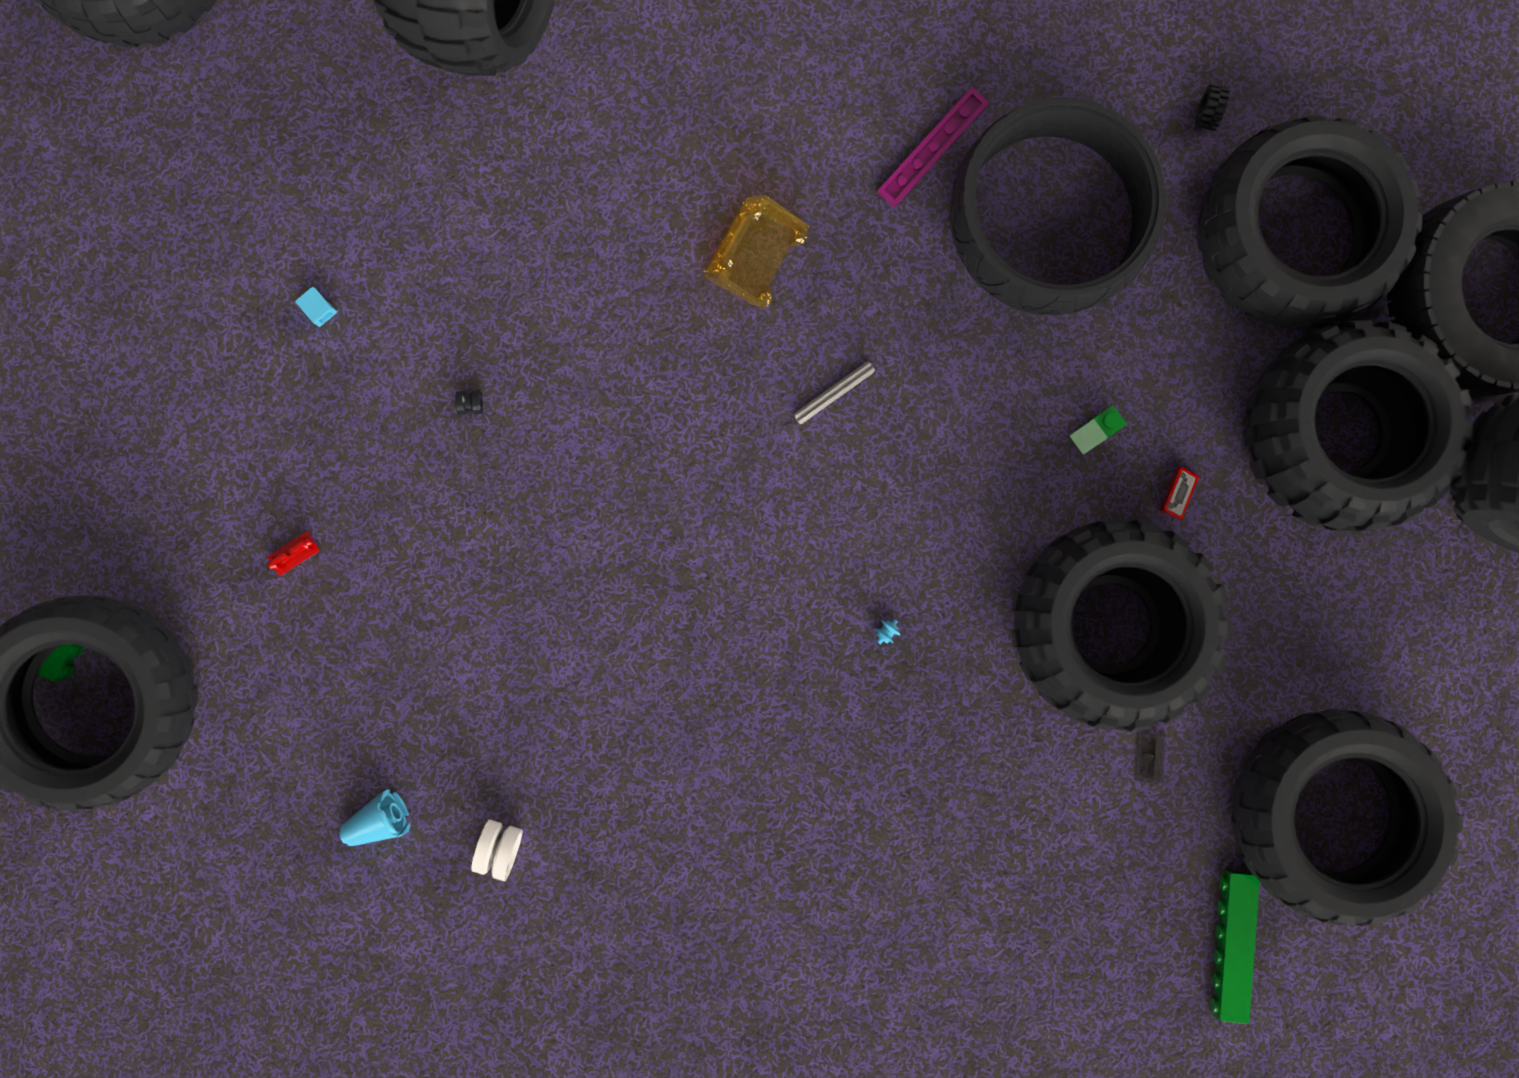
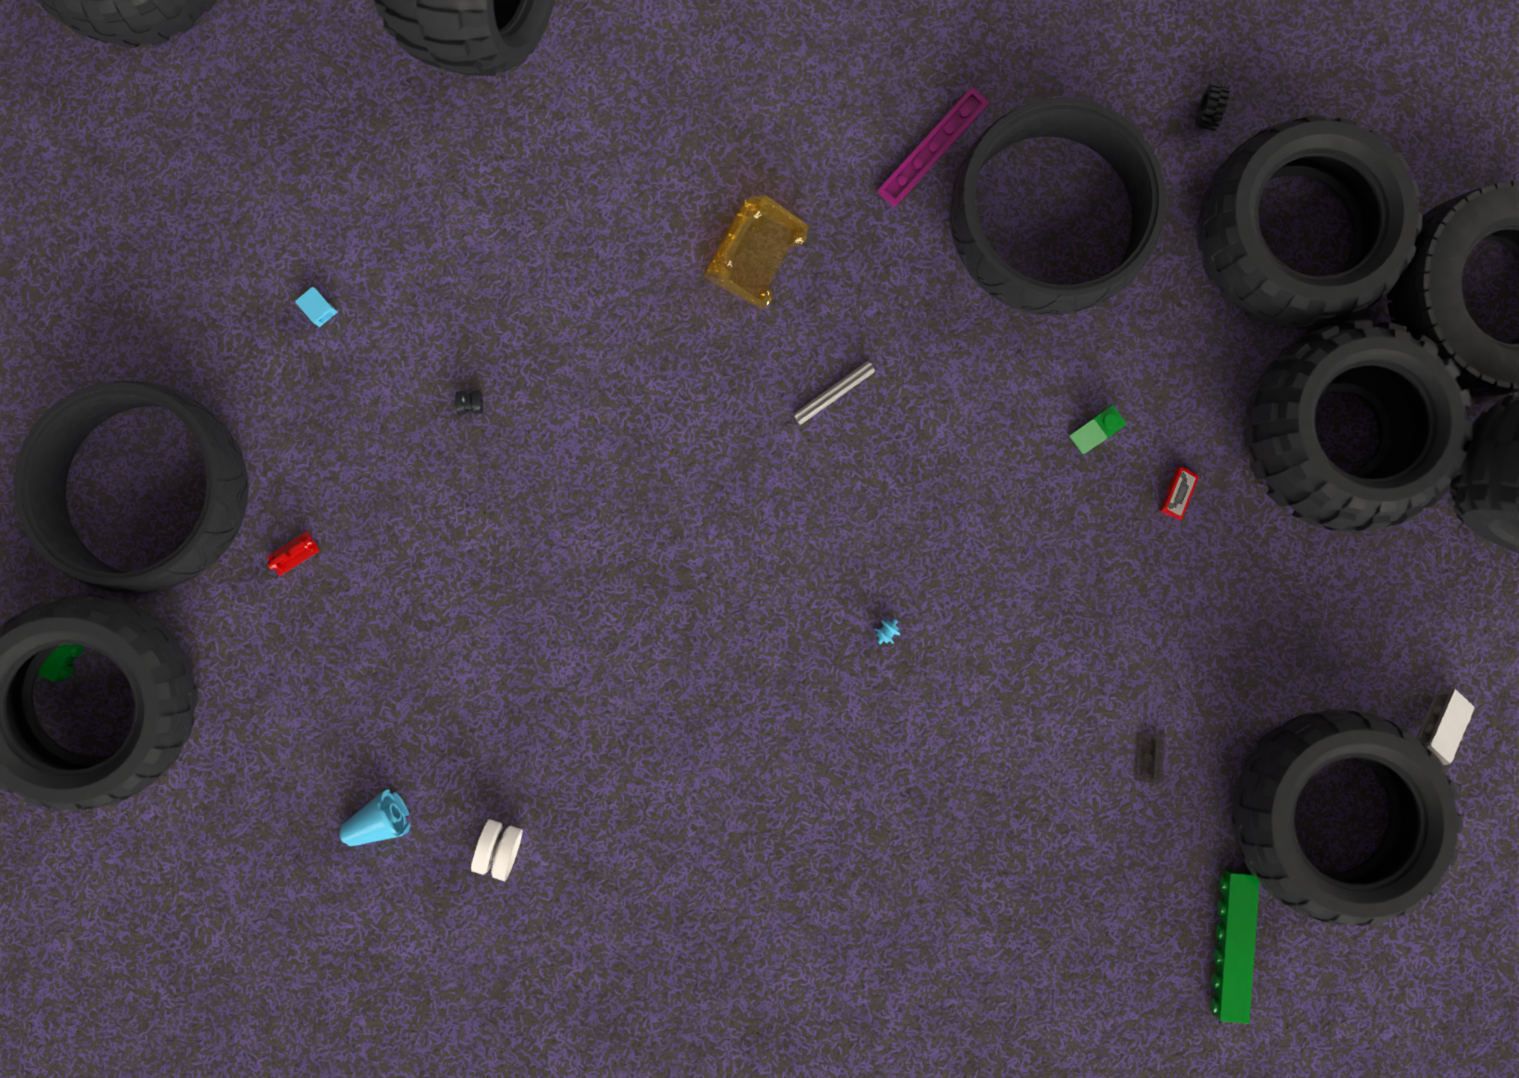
(44, 470): none -> black tyre
(1182, 611): black tyre -> none
(1445, 724): none -> brick

